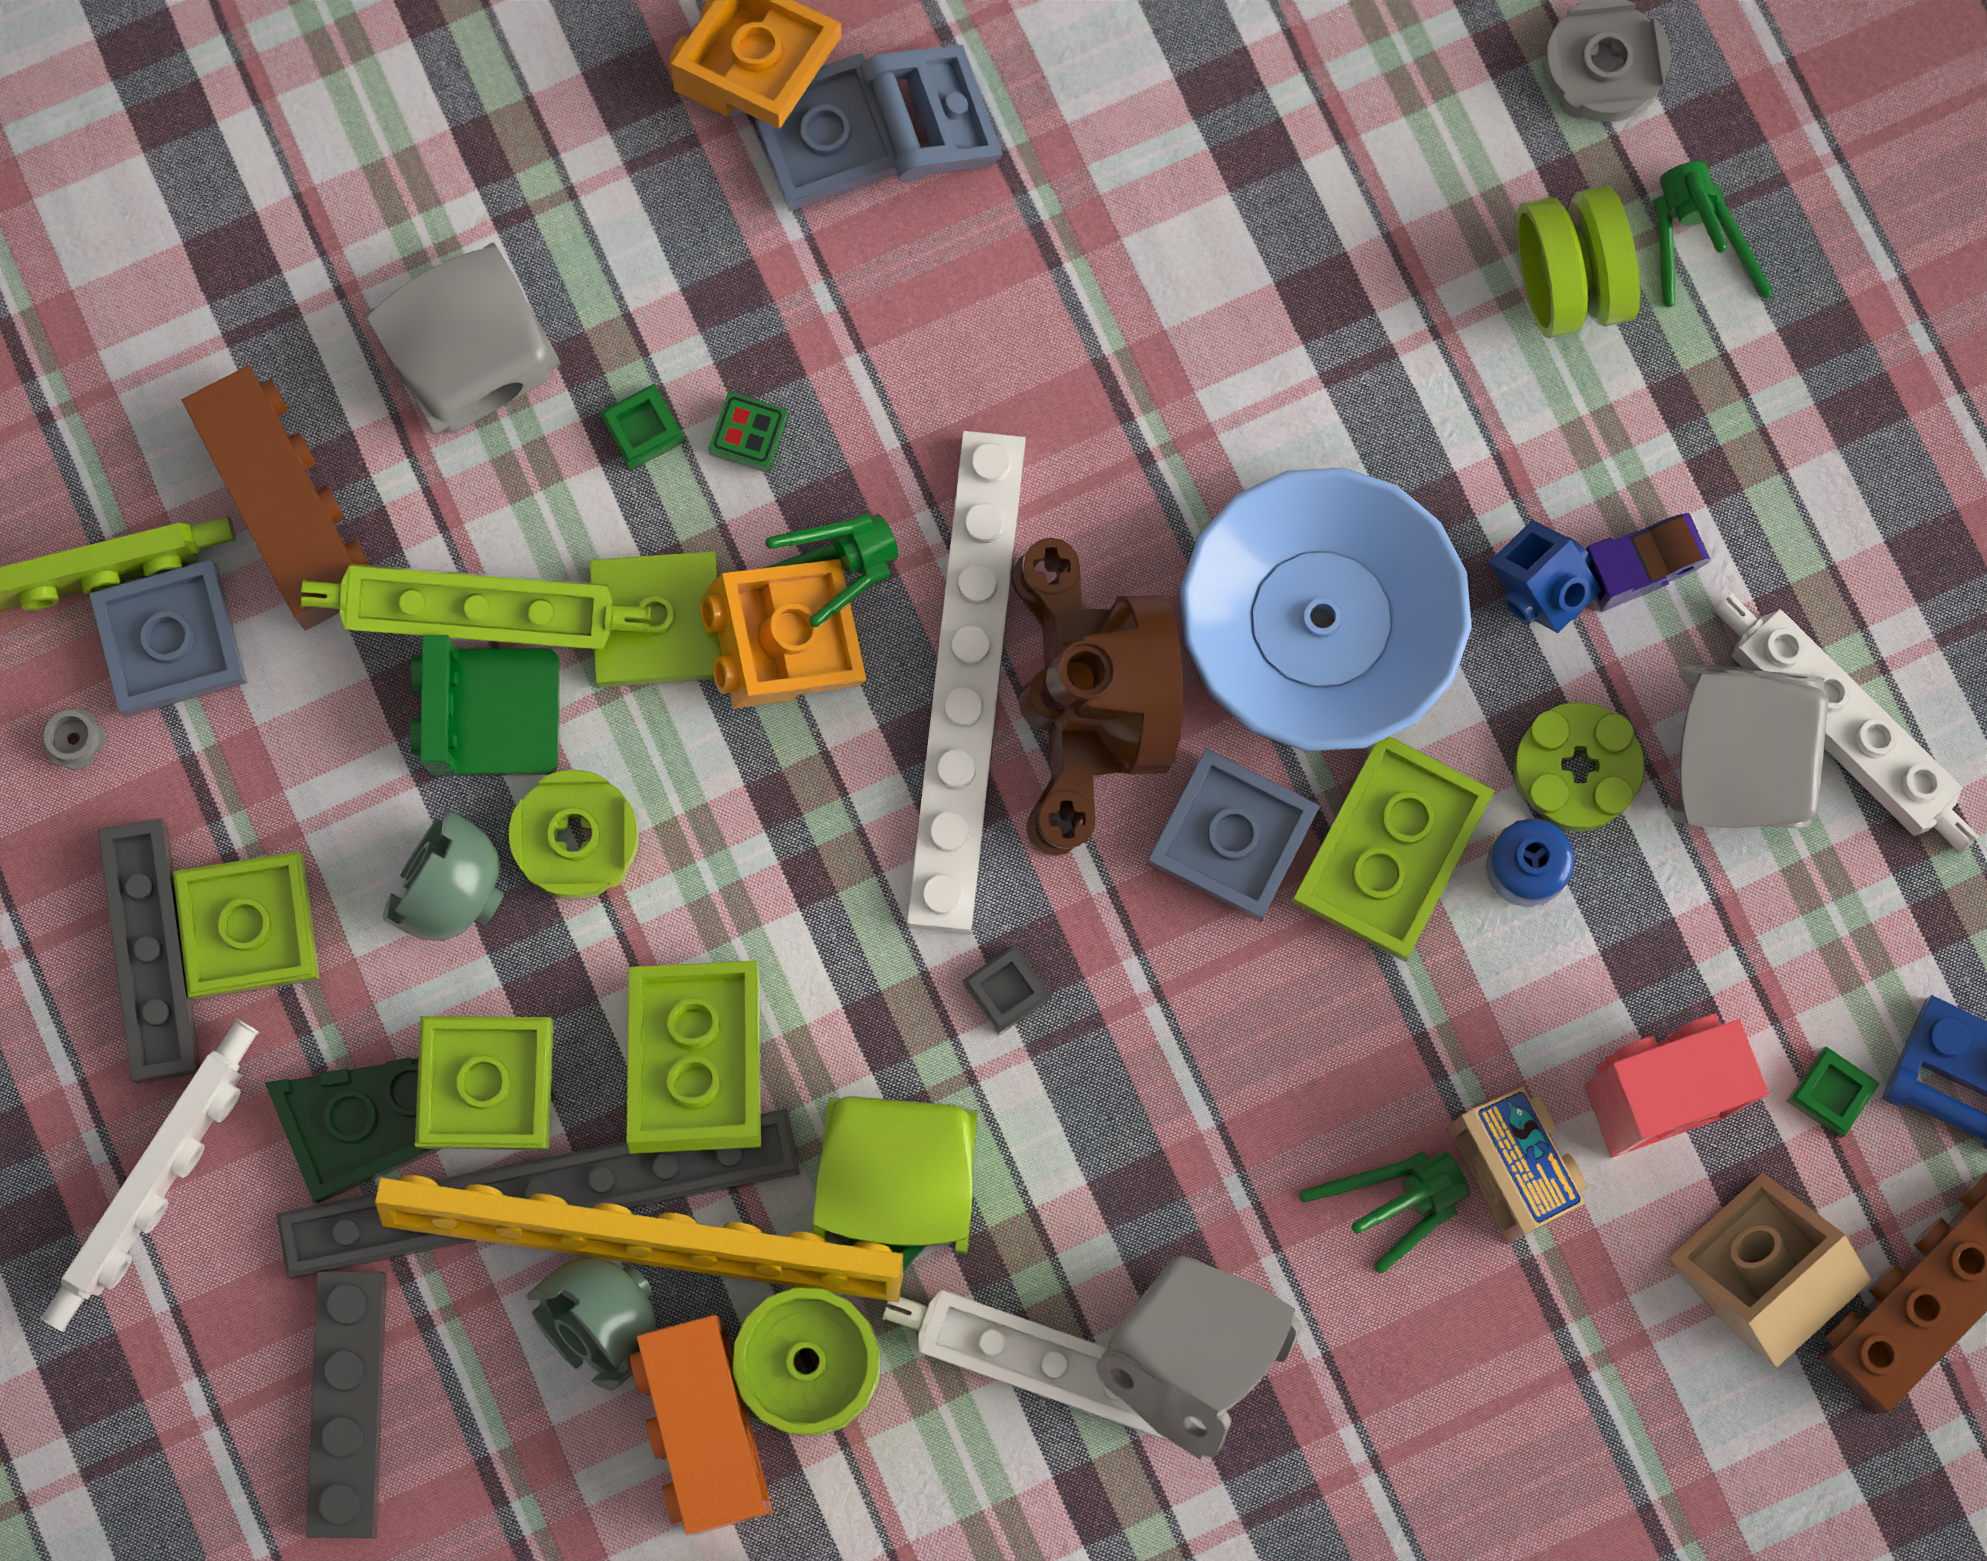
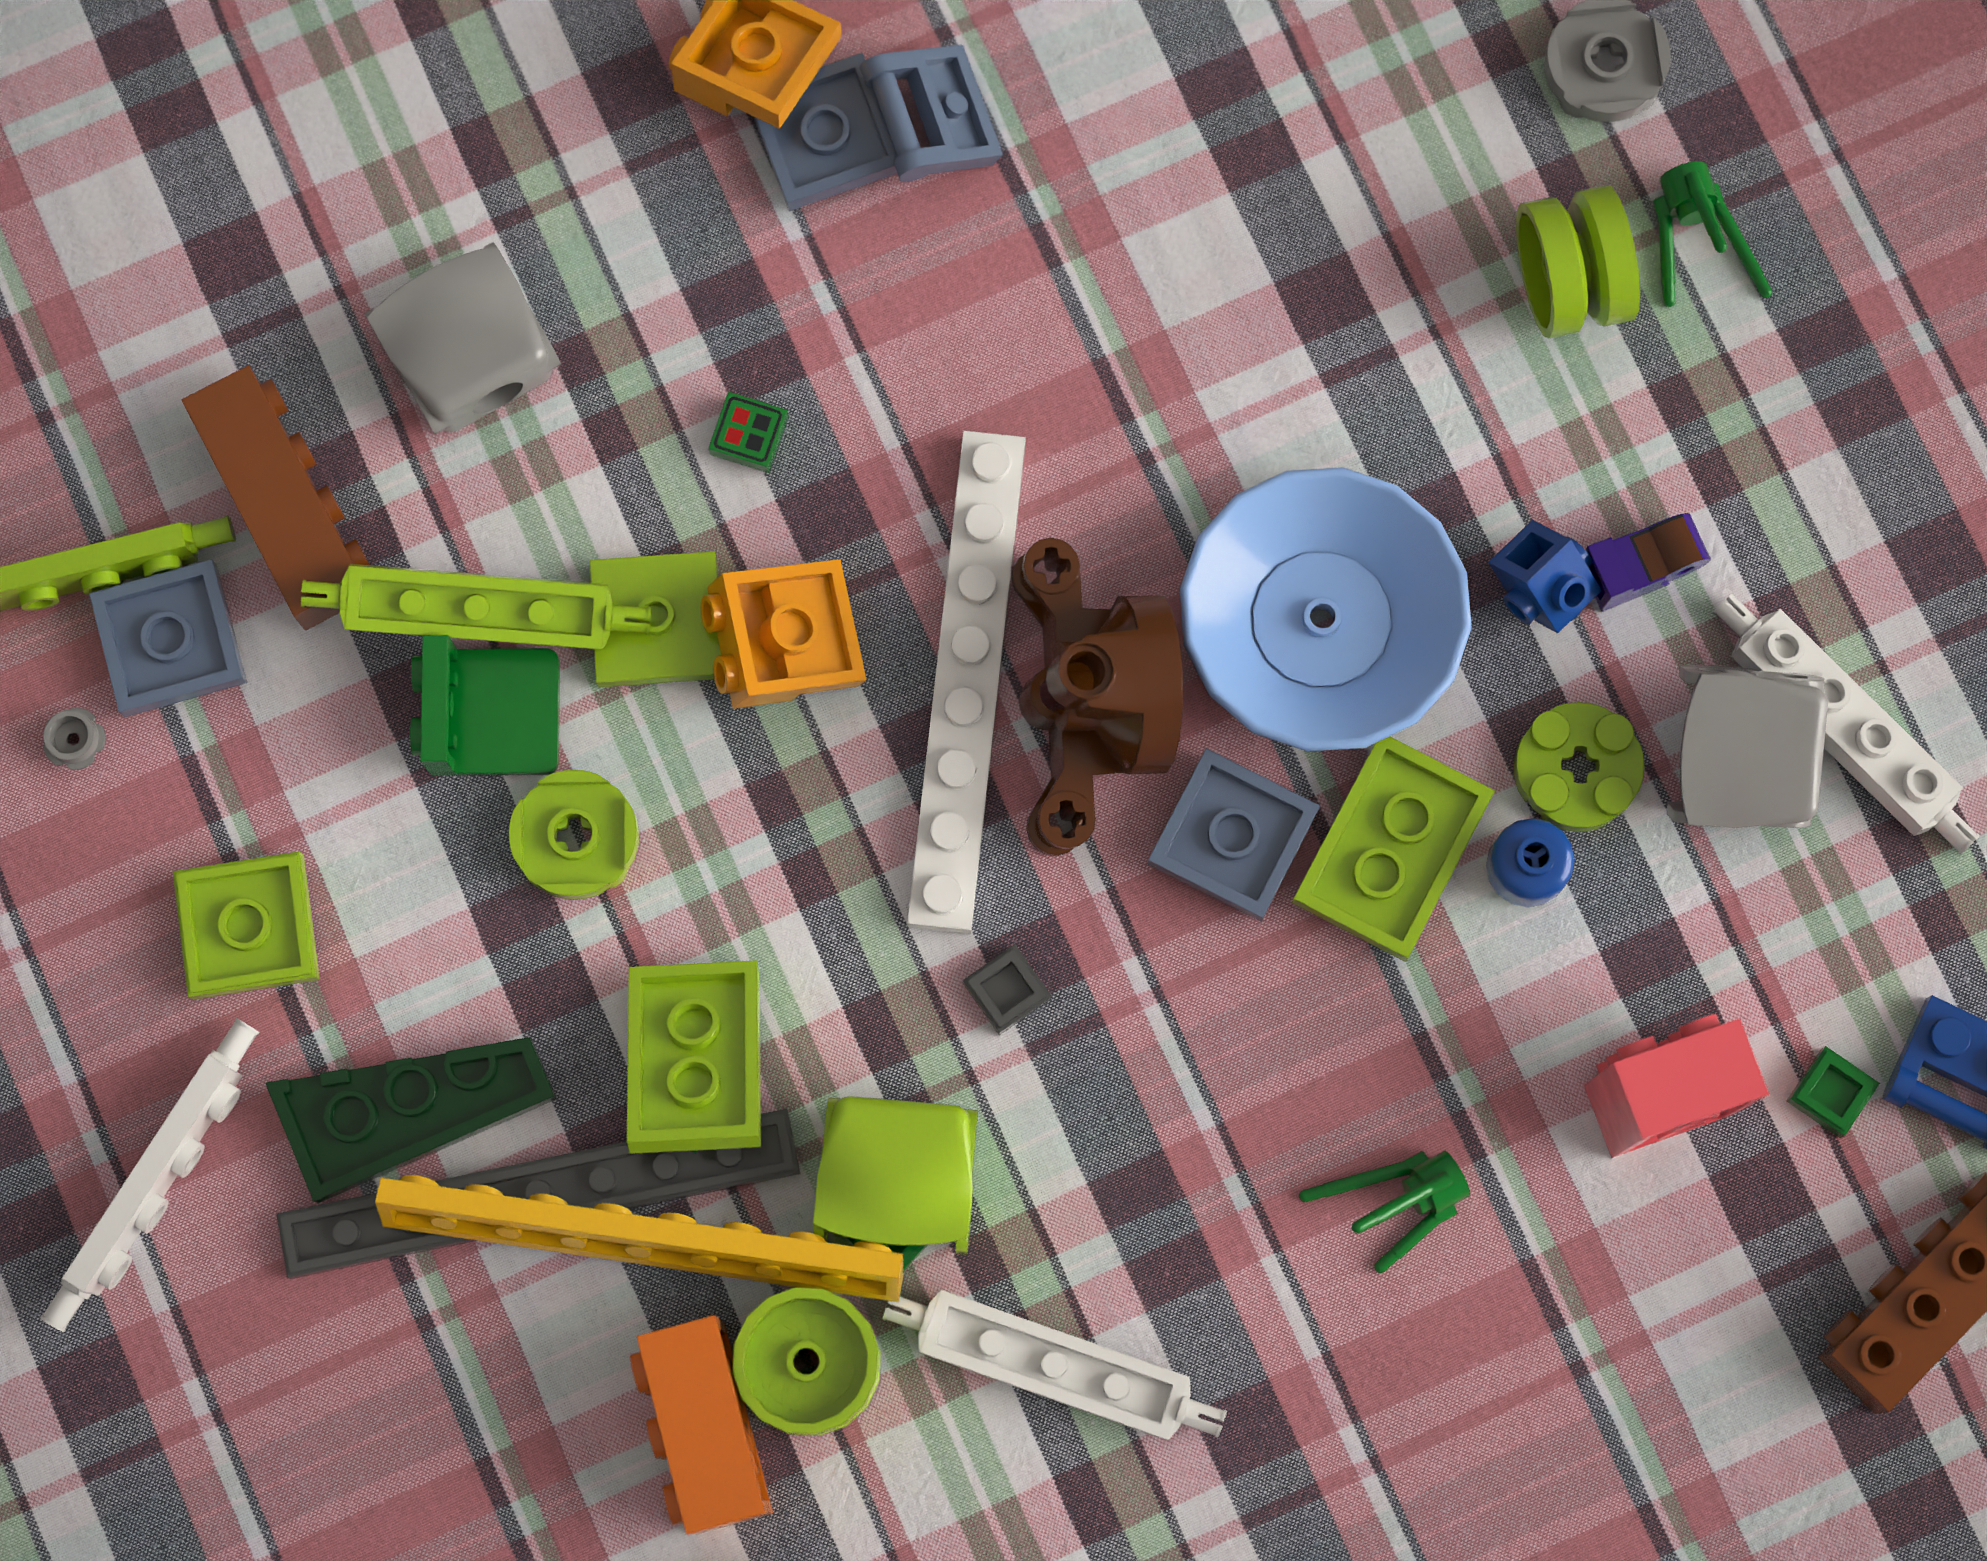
(148, 951): dark grey plate -> none
(346, 1405): dark grey plate -> none
(447, 882): sand green cylinder -> none
(484, 1083): lime plate -> none
(595, 1315): sand green cylinder -> none
(642, 427): green tile -> none
(861, 544): green plant -> none
(1196, 1351): light grey piece -> none
(1517, 1163): slope -> none
(1771, 1269): tan slope -> none

